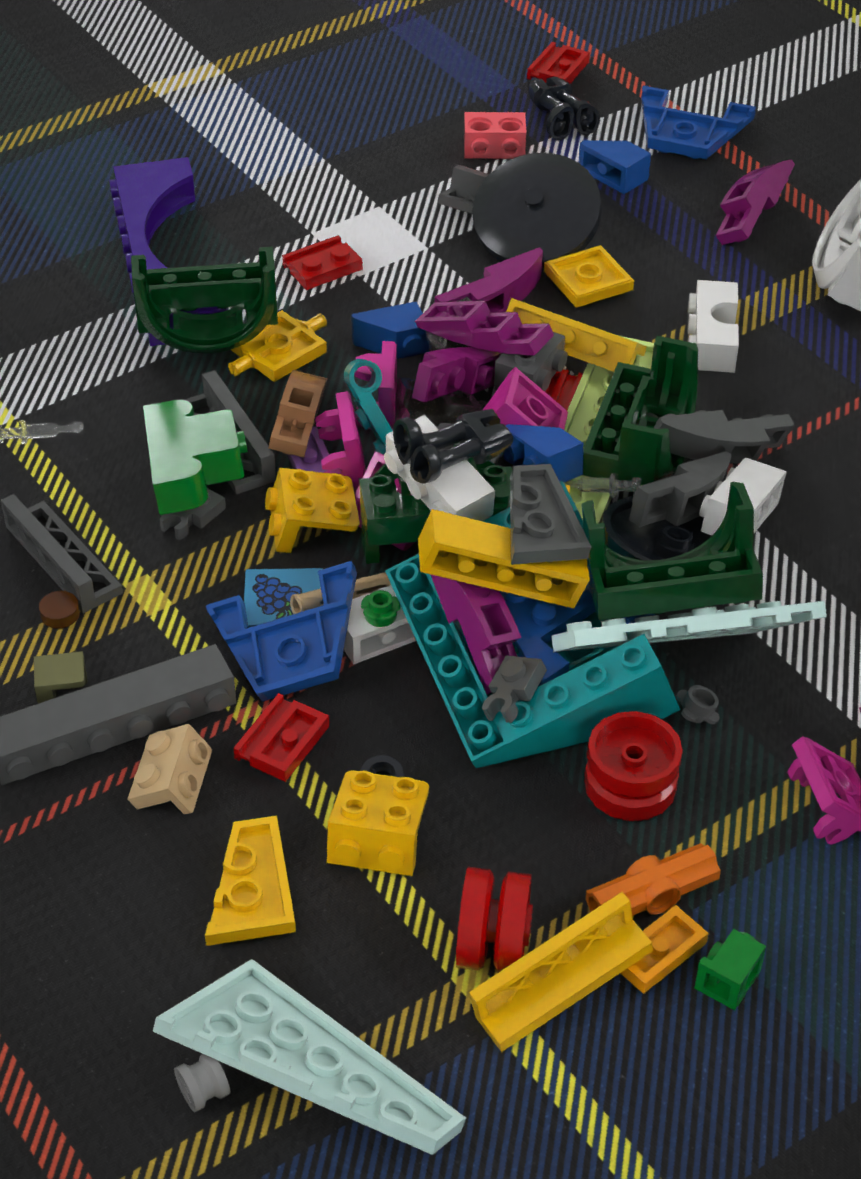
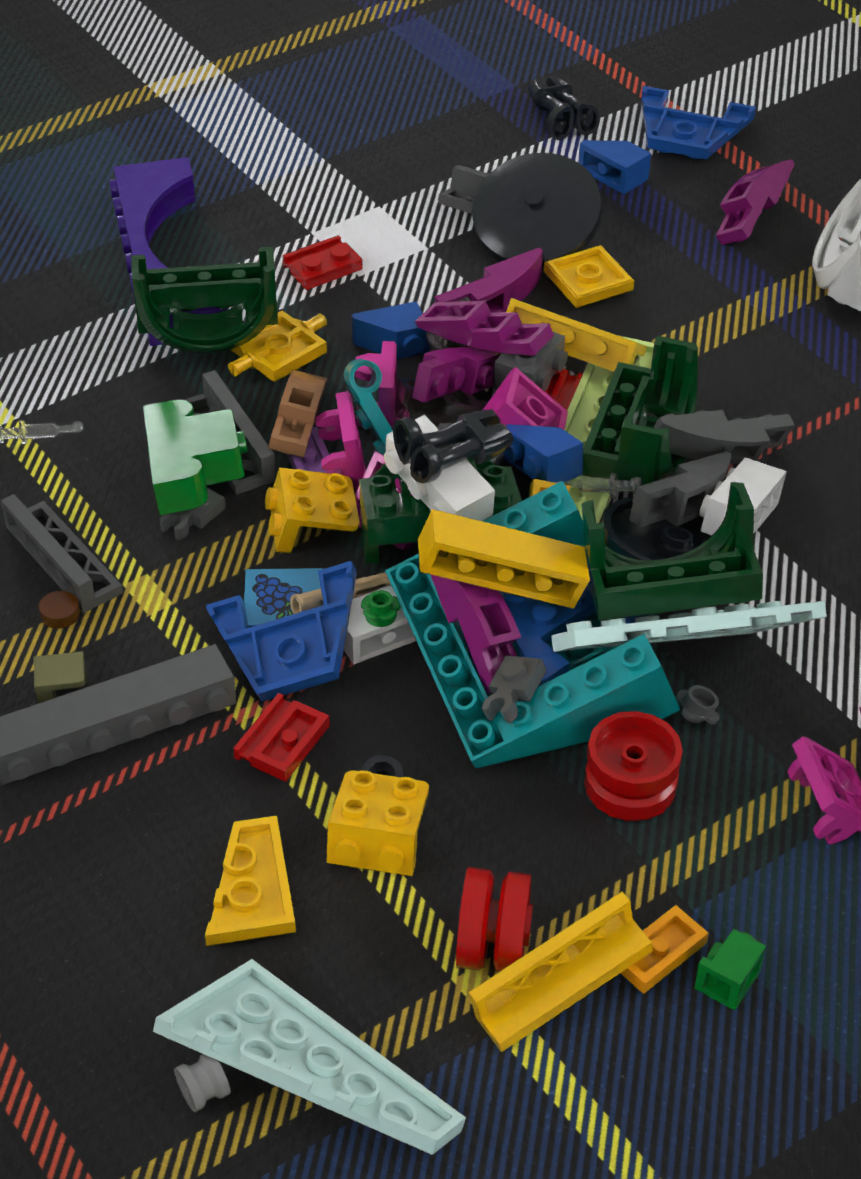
(171, 769): tan bracket -> none
(494, 135): coral brick -> none
(542, 518): dark grey wing -> none
(559, 62): red plate -> none
(658, 884): orange piece -> none
(713, 325): white arch -> none

